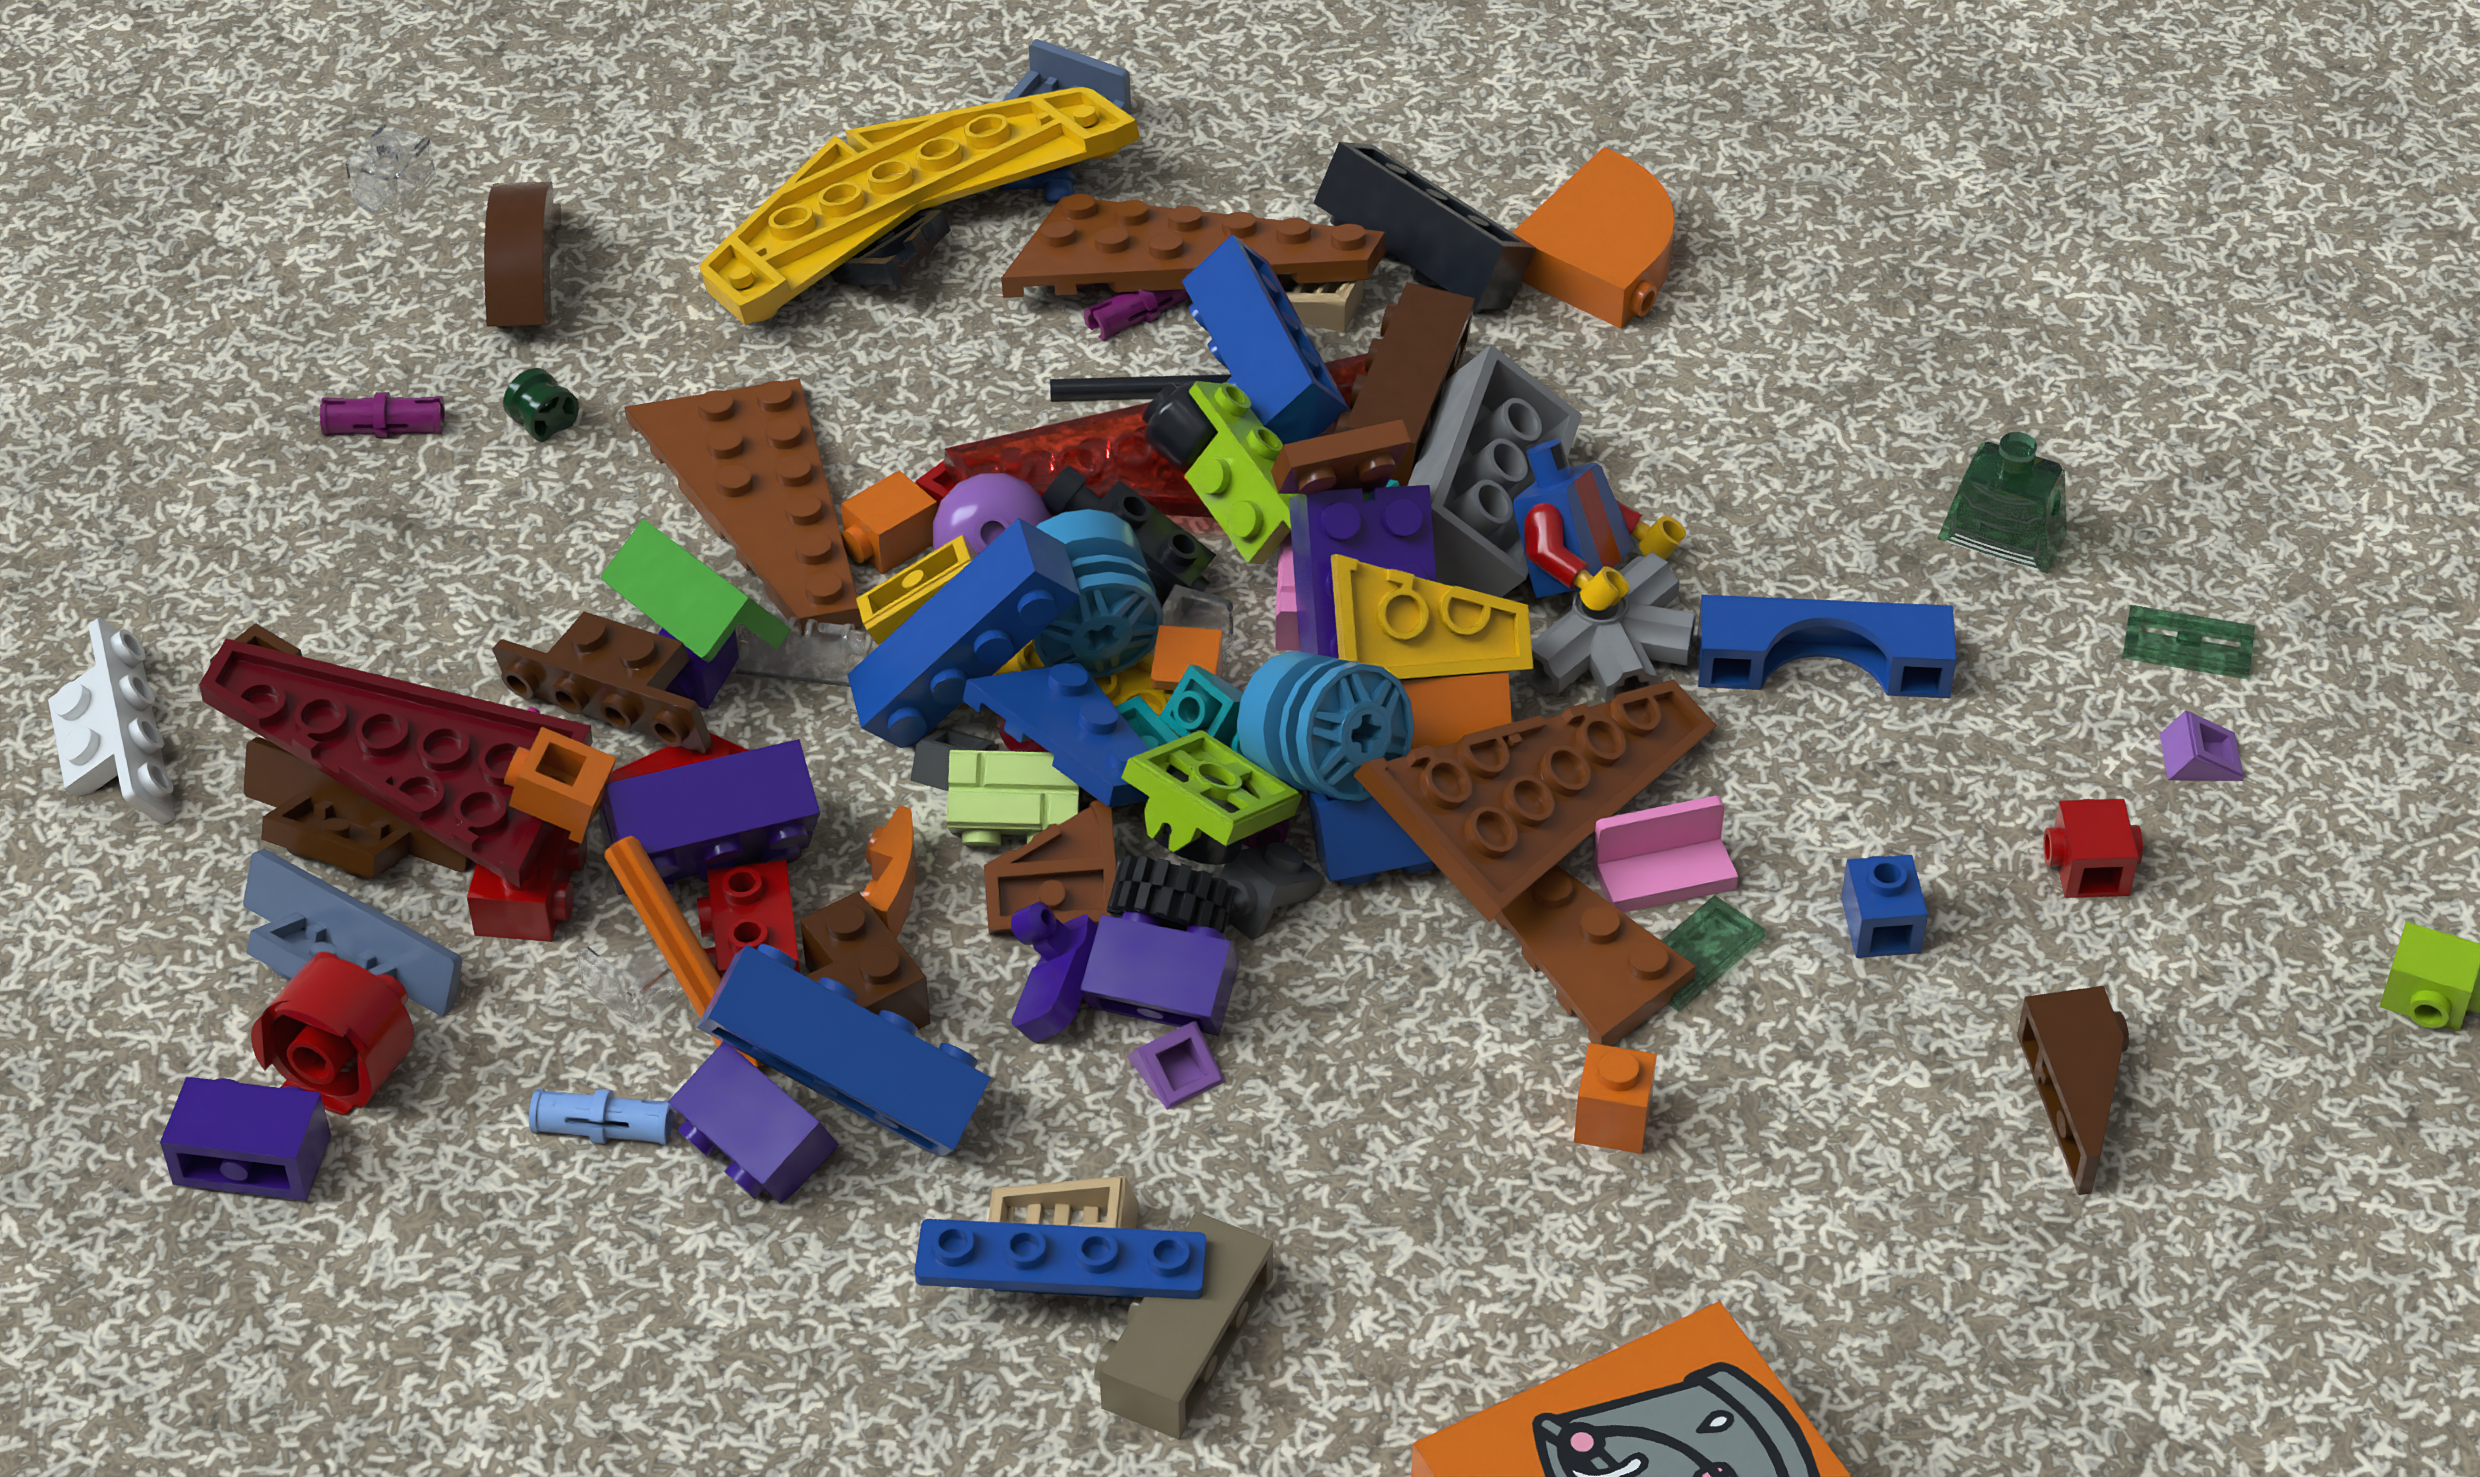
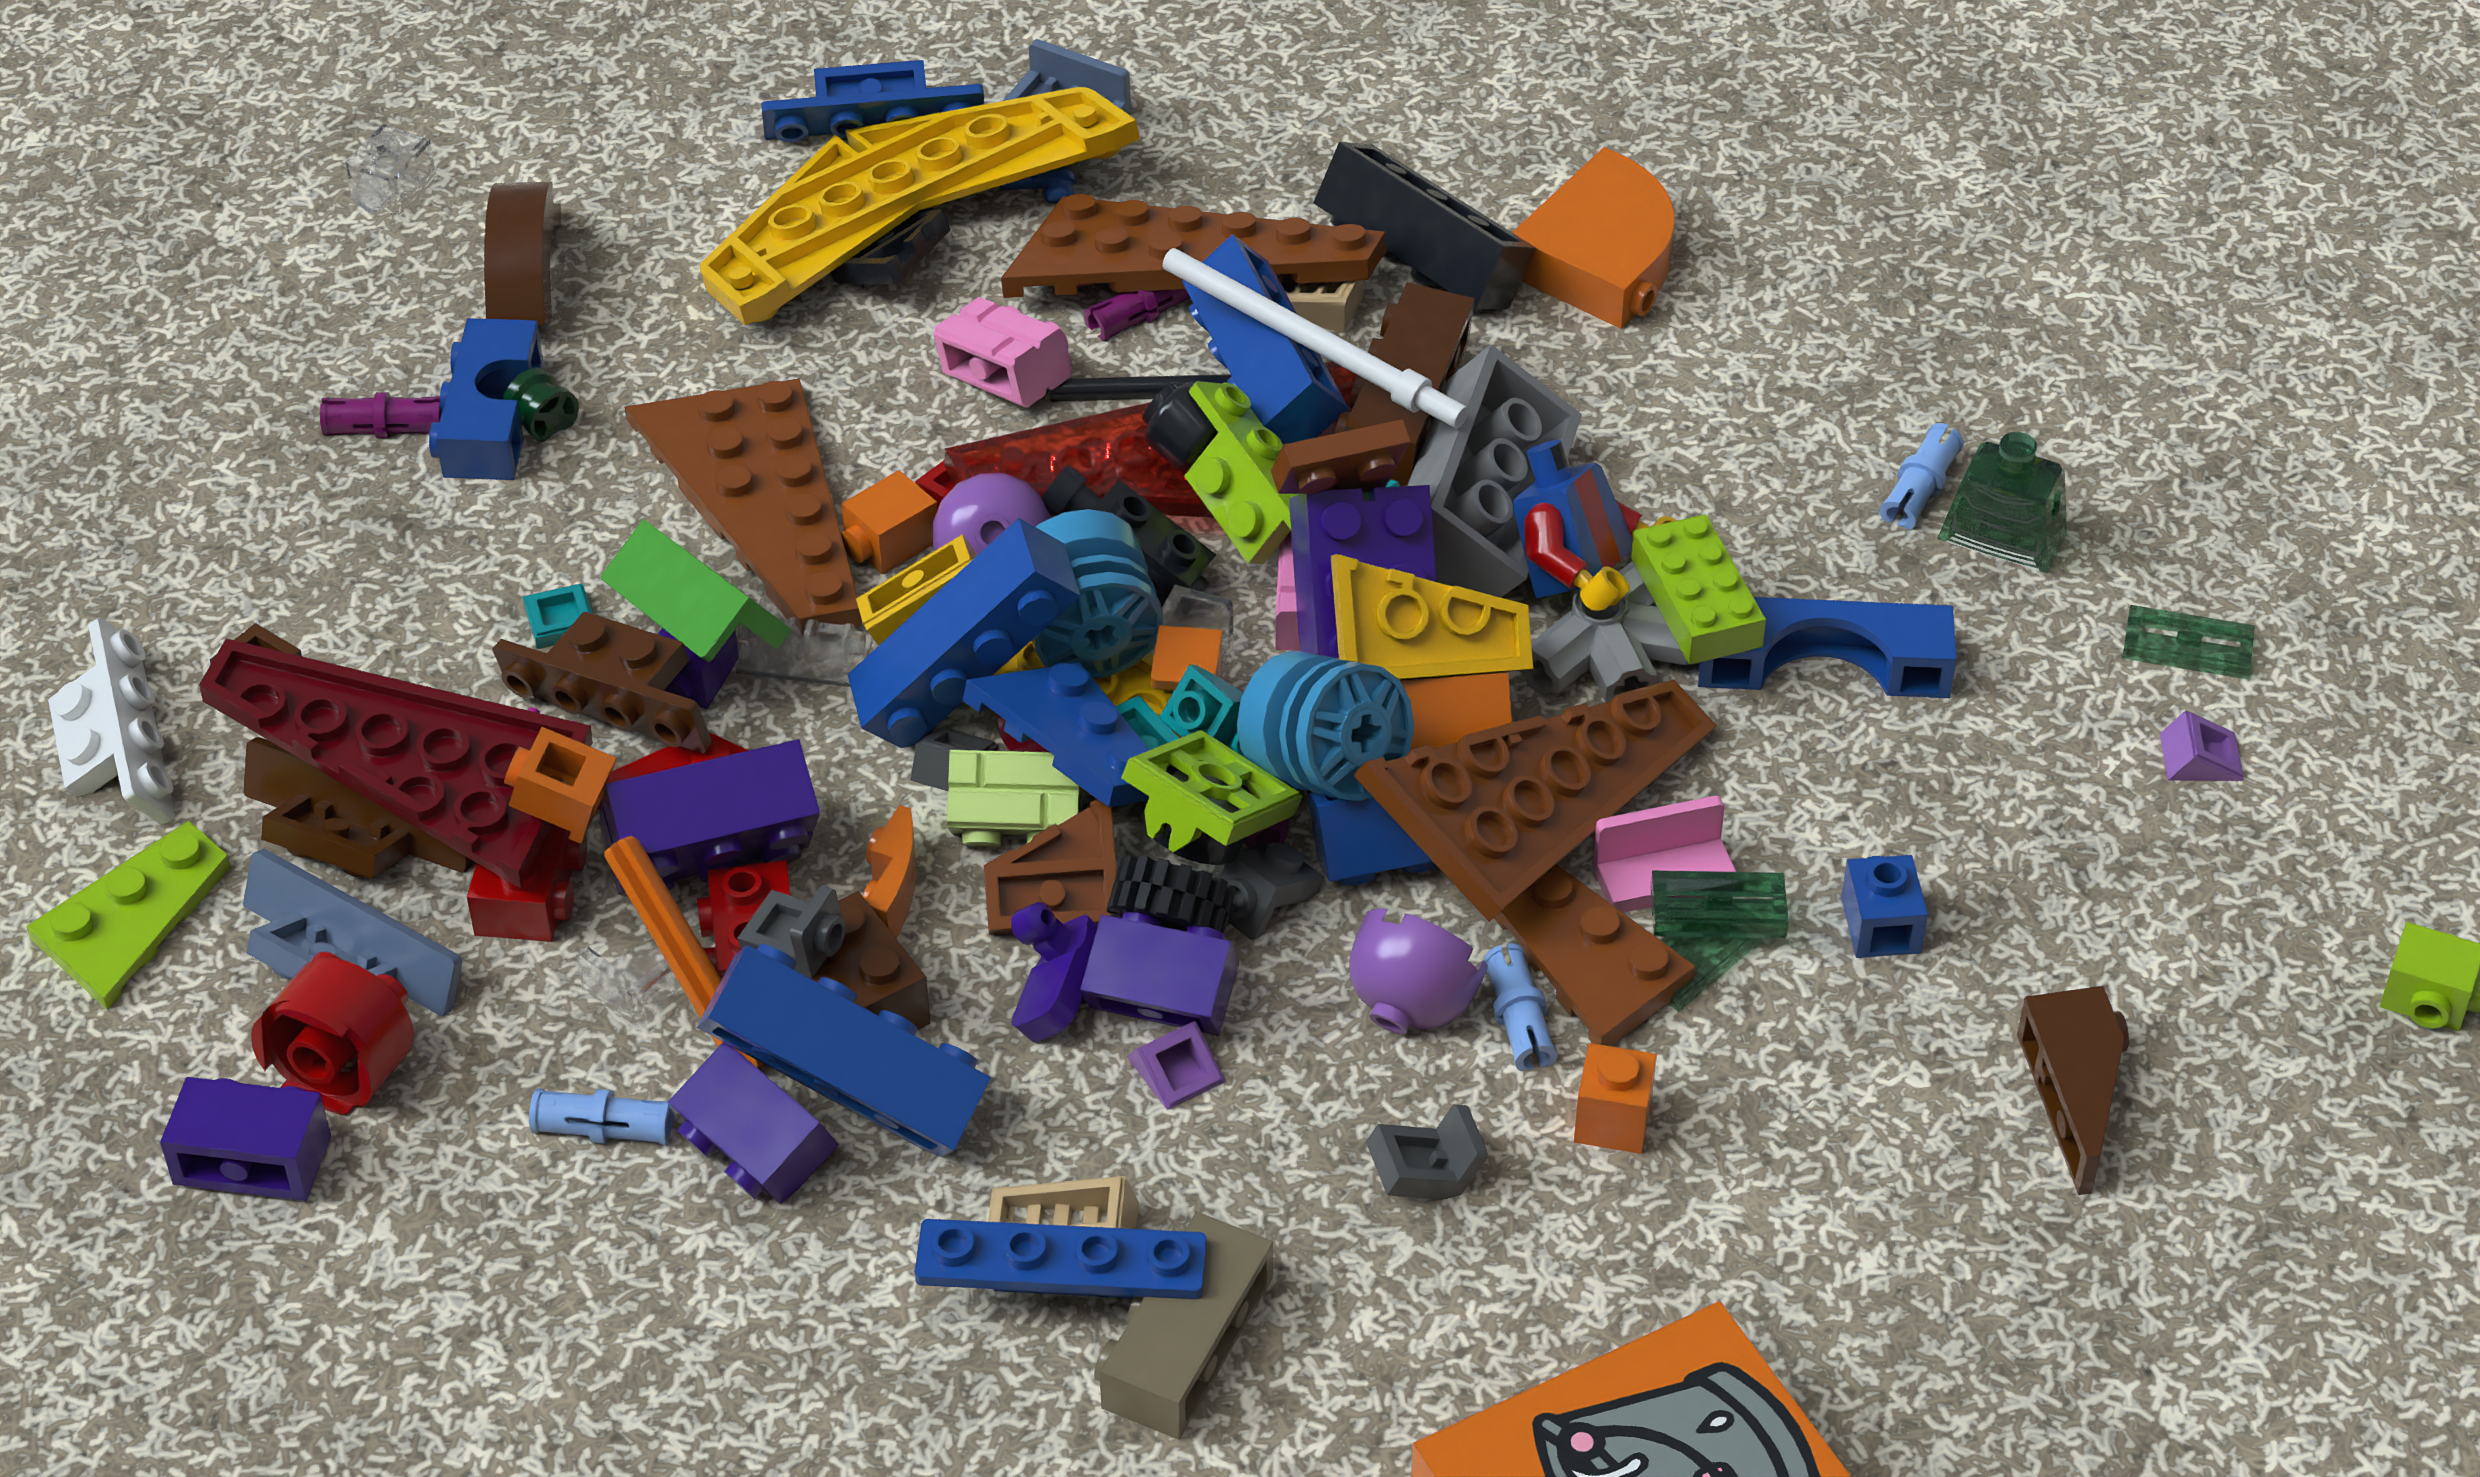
(128, 912): none -> lime wing
(478, 429): none -> blue arch
(554, 612): none -> teal tile
(798, 928): none -> dark grey bracket
(863, 97): none -> blue bracket
(1003, 351): none -> bright pink brick
(1406, 387): none -> white bar
(1412, 972): none -> medium lavender cylinder
(1429, 1160): none -> dark grey bracket
(1520, 1007): none -> light blue pin
(1698, 589): none -> lime piece
(1719, 913): none -> clear green tile
(1922, 476): none -> light blue pin
(2094, 848): red brick -> none

